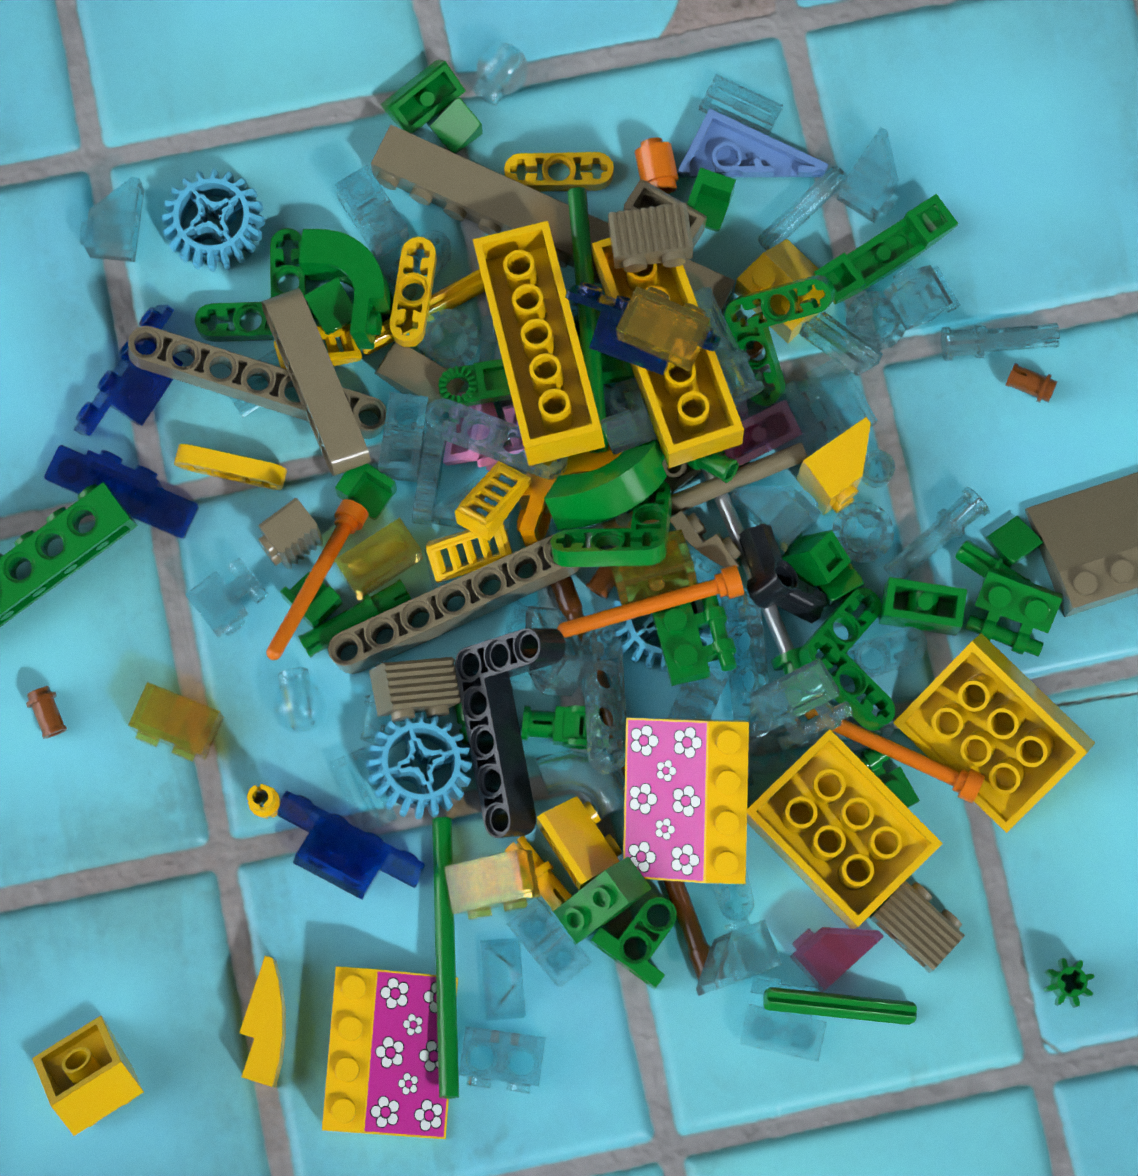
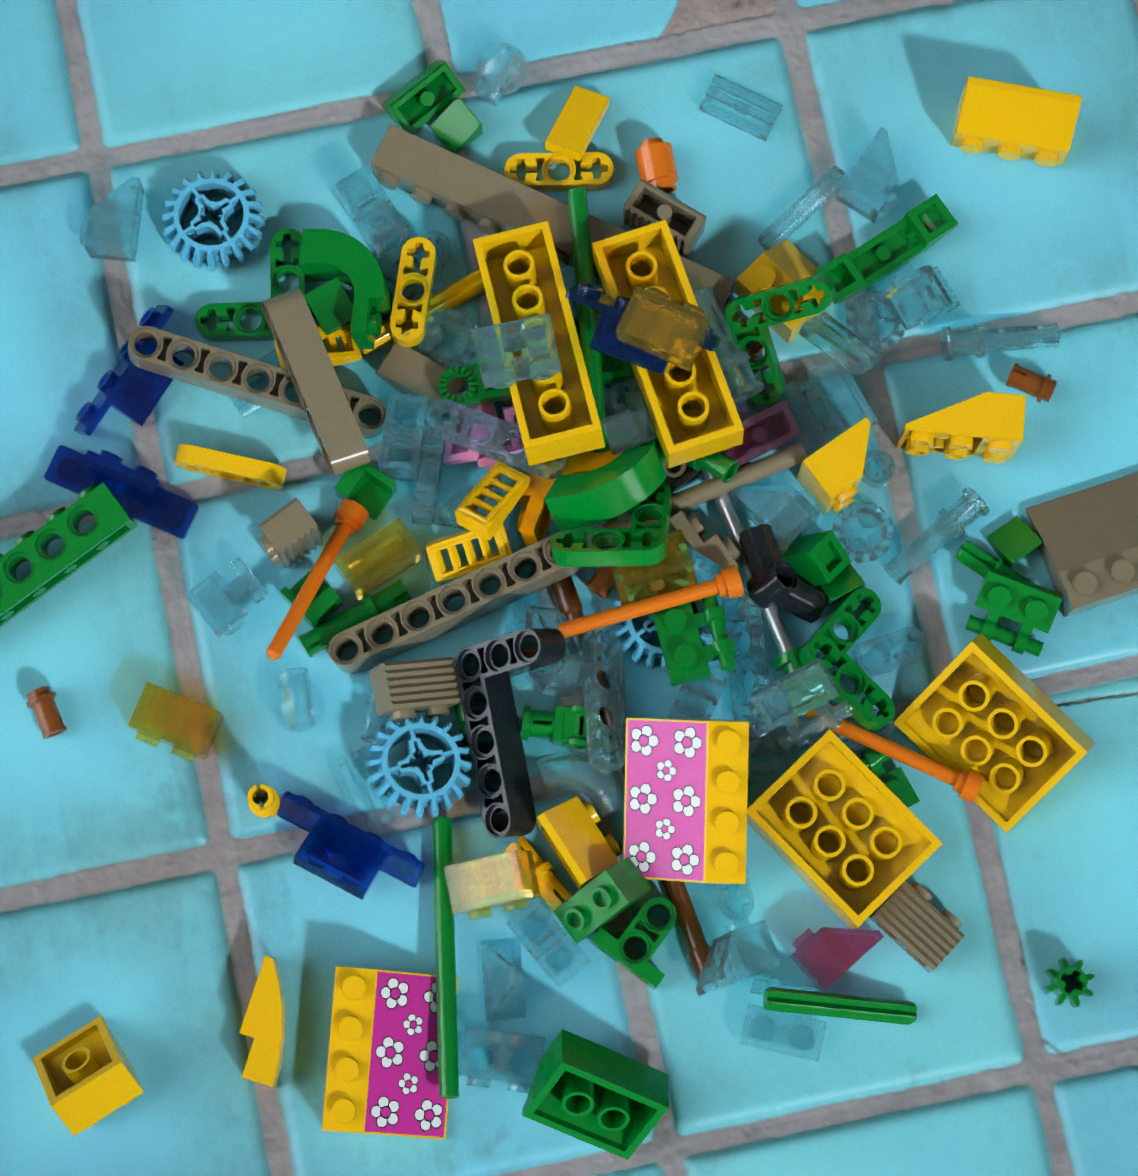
(499, 342): none -> clear light blue brick
(577, 123): none -> yellow tile
(596, 1095): none -> green slope
(650, 237): dark tan brick -> none
(712, 197): green panel -> none
(744, 152): medium blue wing -> none
(923, 606): green brick -> none
(980, 427): none -> yellow slope
(1015, 121): none -> yellow slope

